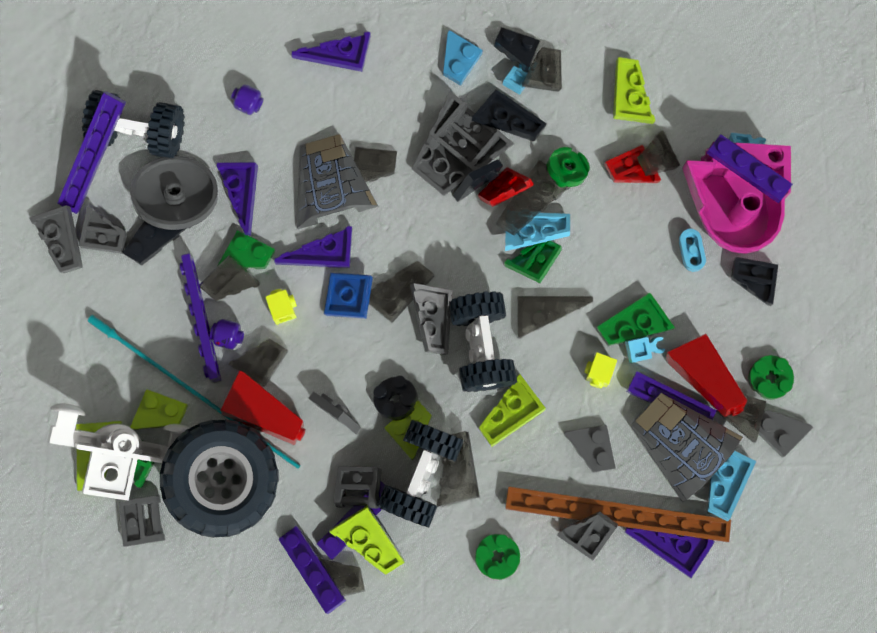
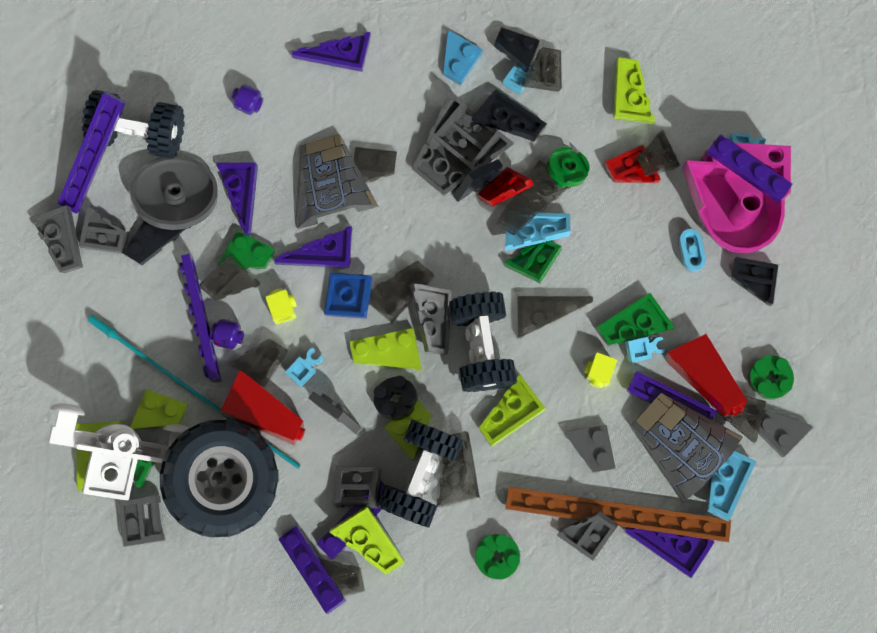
(302, 370): none -> medium azure plate
(389, 350): none -> lime wing

